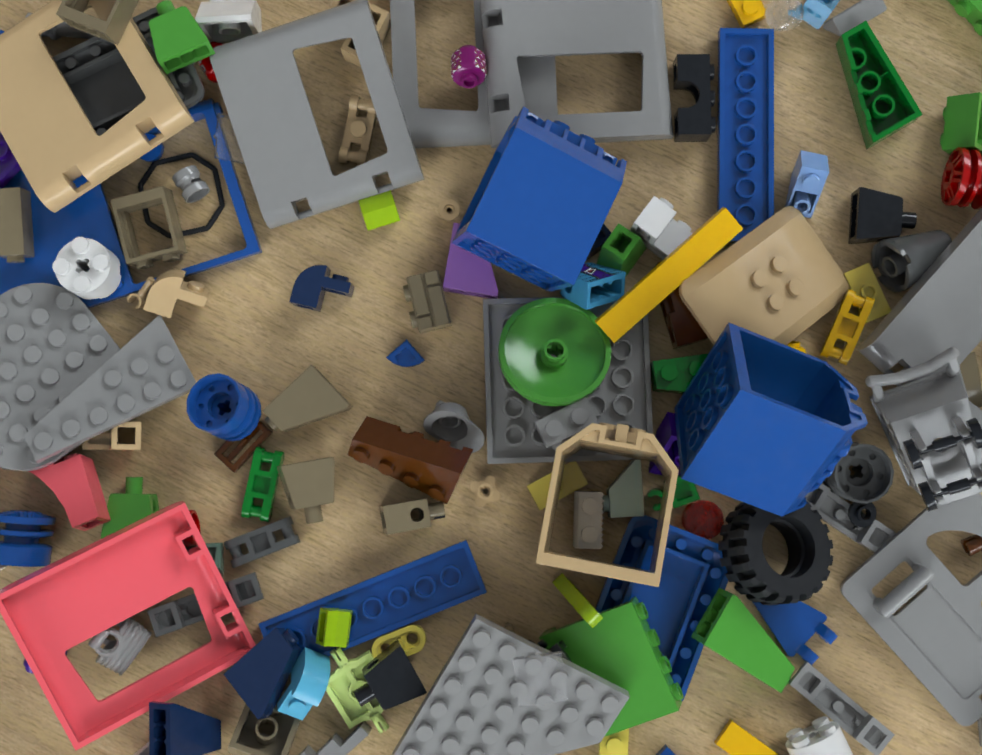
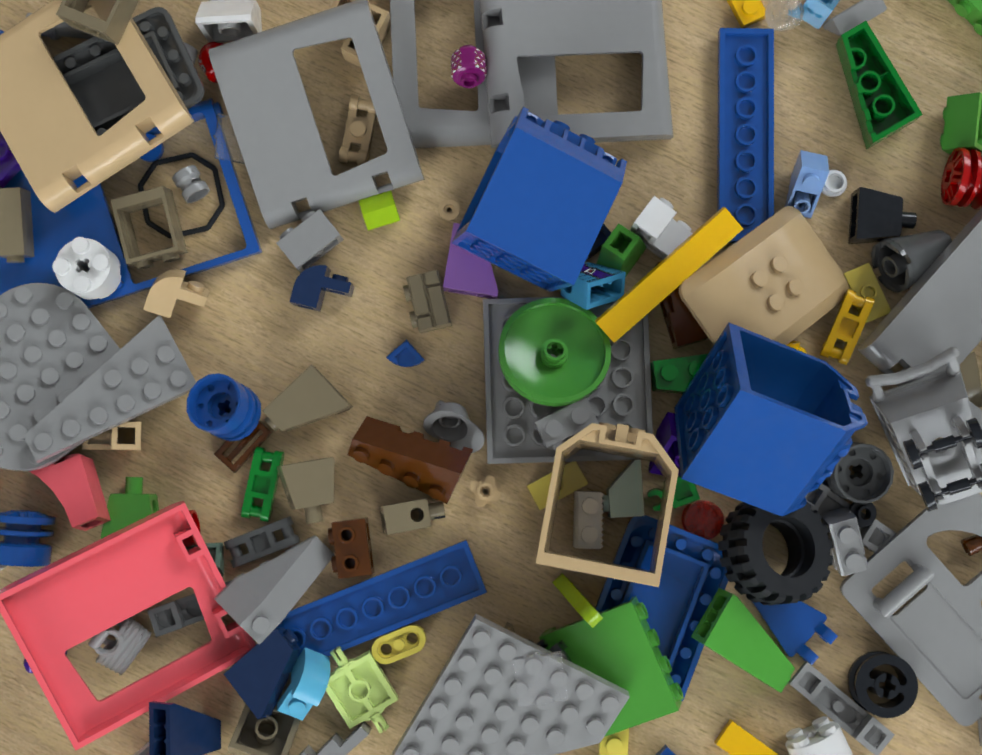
(141, 294): tan hand -> none
(177, 38): bright green torso -> none
(270, 591): none -> light grey wedge
(309, 240): none -> light grey brick
(334, 627): lime piece -> none
(352, 548): none -> reddish brown brick
(390, 679): black torso -> none
(694, 74): black arch -> none
(835, 184): none -> white plate
(847, 541): none -> light grey brick
(900, 691): none -> black wheel

